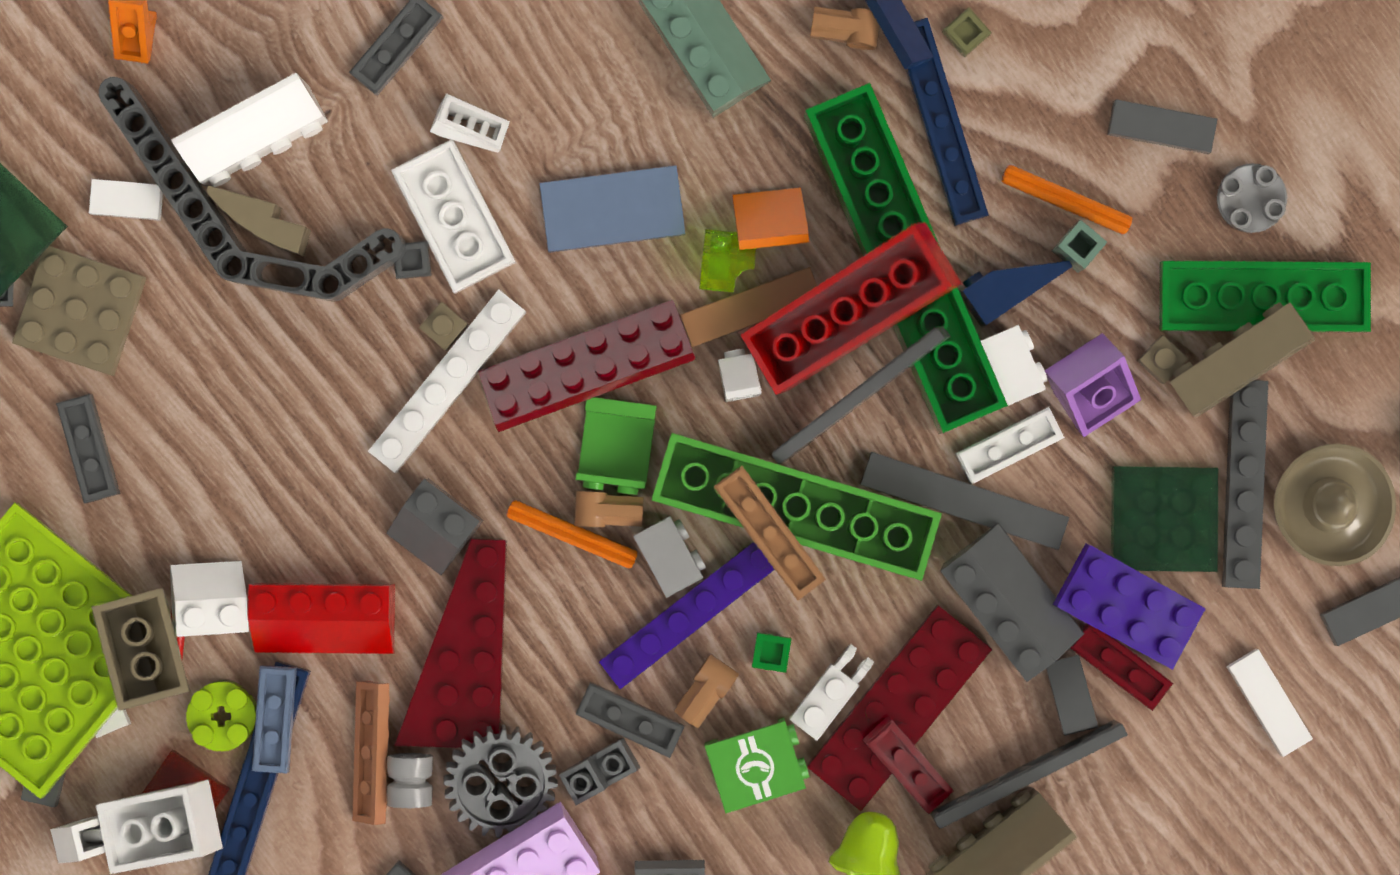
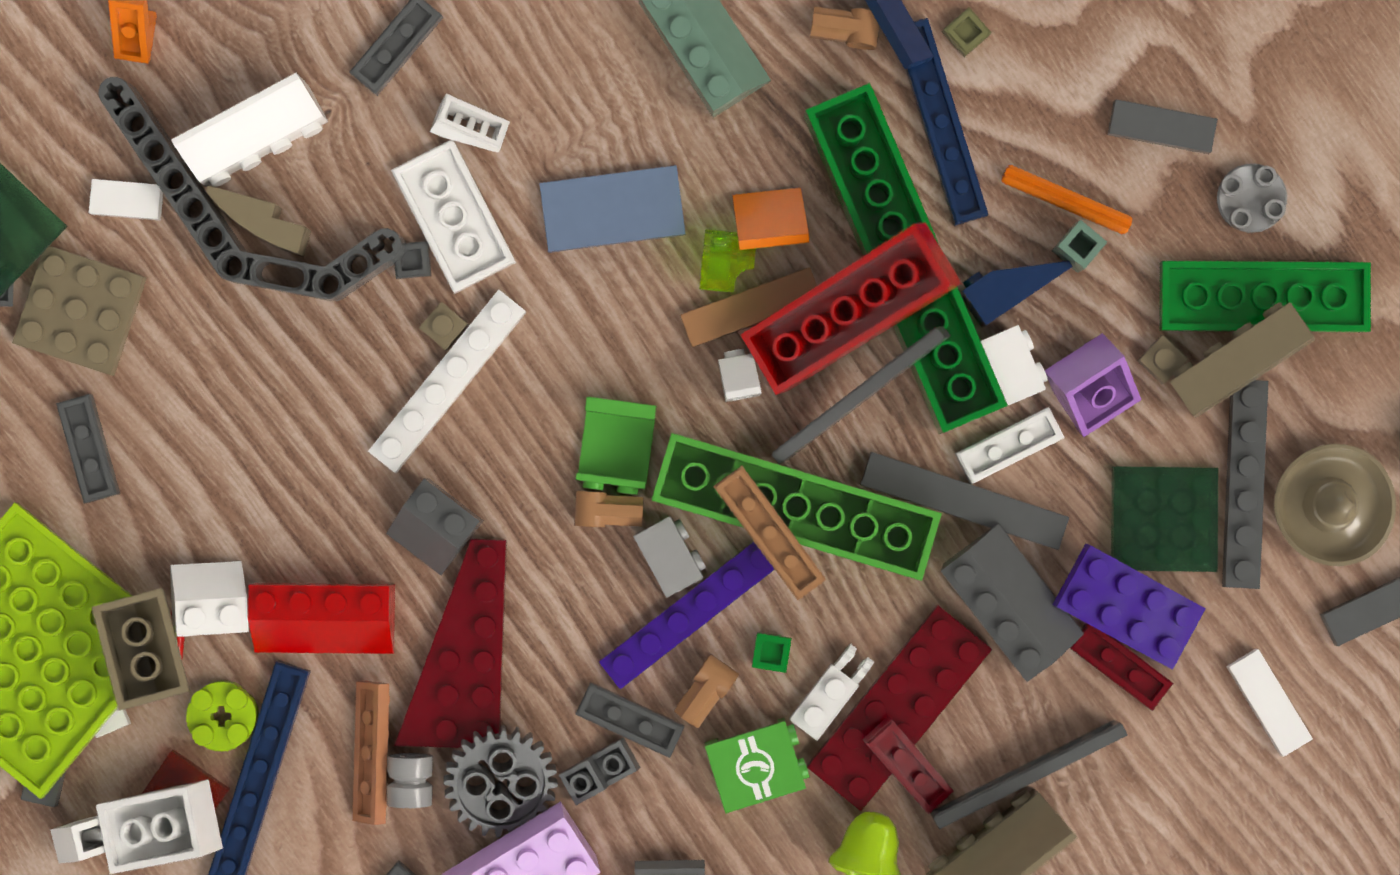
(274, 719): sand blue tile -> none
(572, 534): orange axle -> none
(586, 365): plate -> none
(1071, 695): dark grey slope -> none

